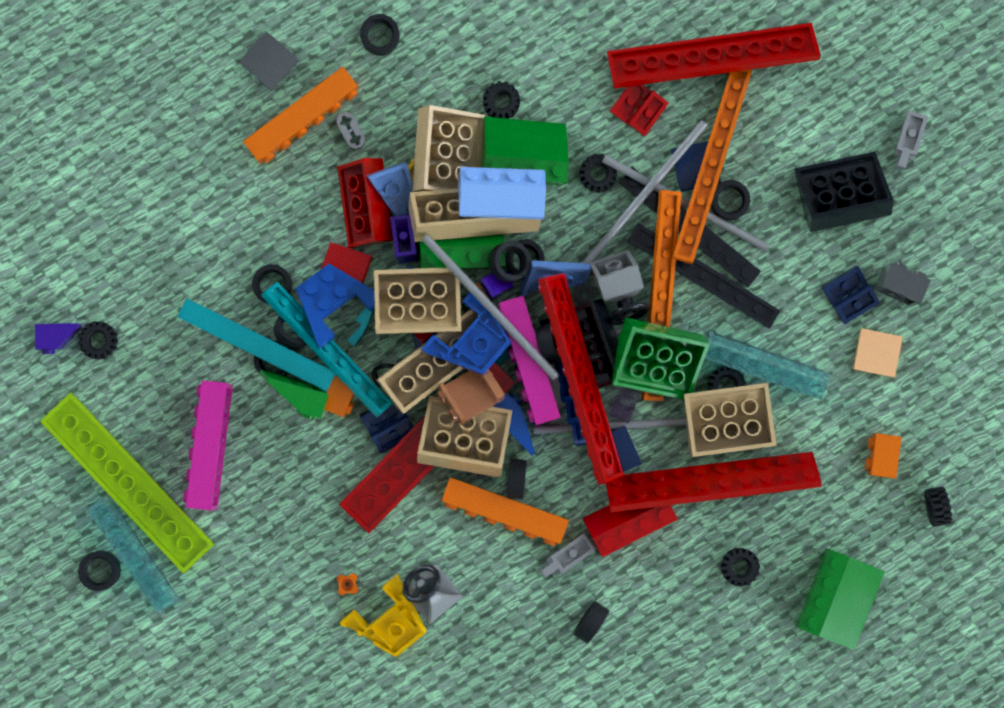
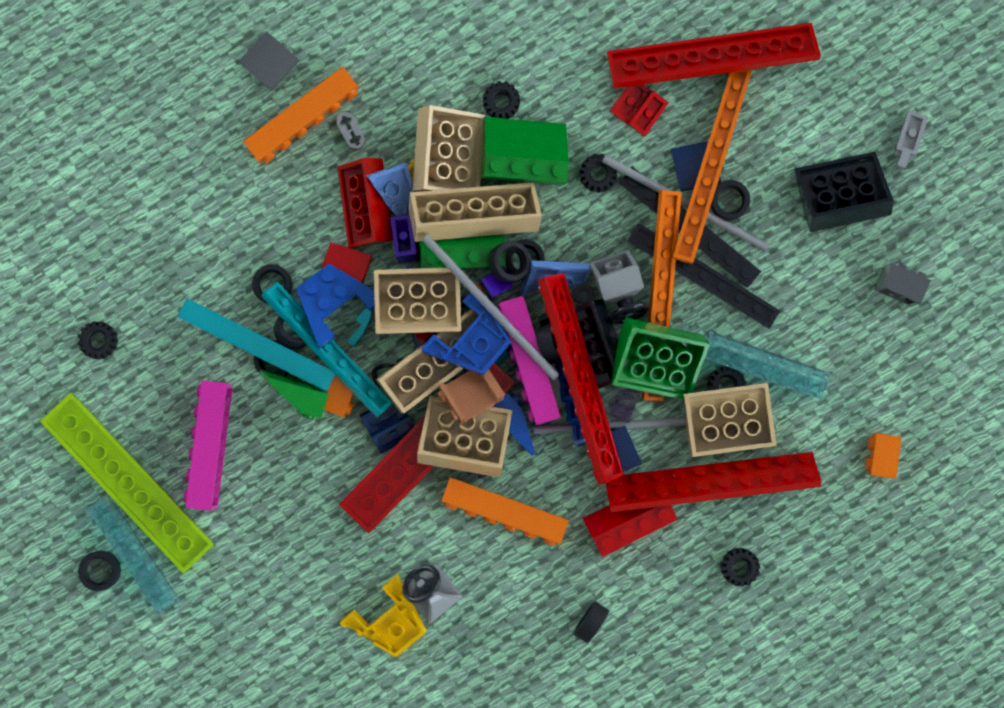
(54, 336): dark purple slope -> none
(351, 579): orange plate -> none
(368, 23): black tyre -> none
(501, 193): light blue slope -> none
(516, 478): black tyre -> none
(569, 555): light grey hinge -> none
(645, 192): light grey piece -> none
(839, 599): green slope -> none
(856, 302): dark blue slope -> none
(877, 352): light nougat tile -> none
(938, 506): black tyre -> none

